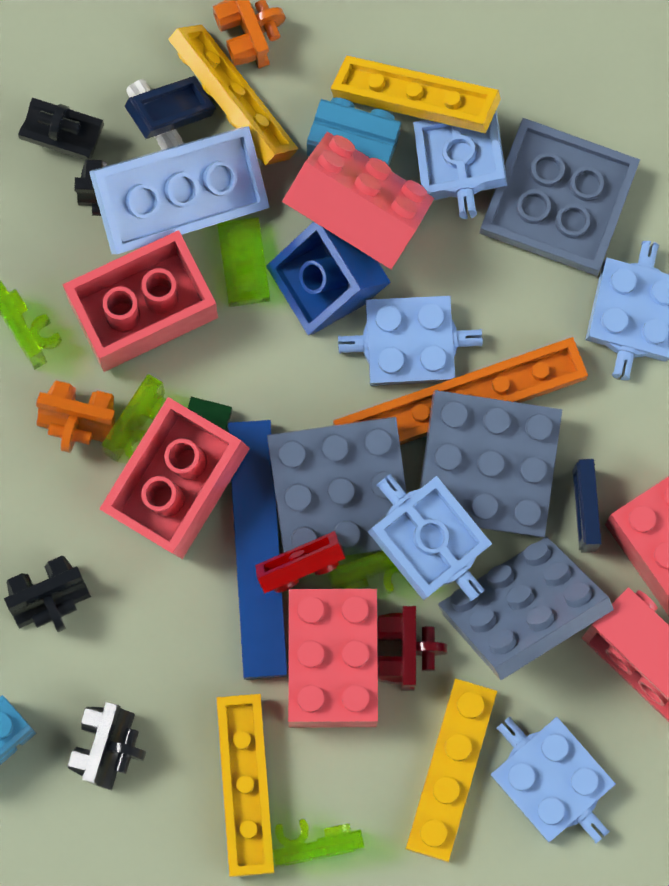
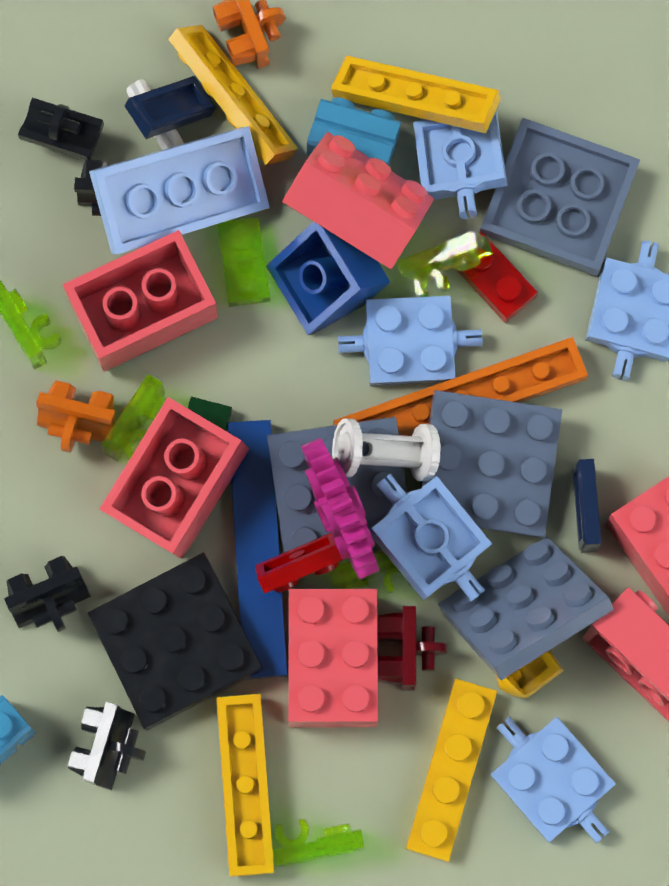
(175, 641): none -> black plate
(340, 508): none -> dark pink gear
(416, 452): none -> white hose
(458, 253): none -> clear neon green plate
(500, 284): none -> red plate
(531, 676): none -> yellow plate

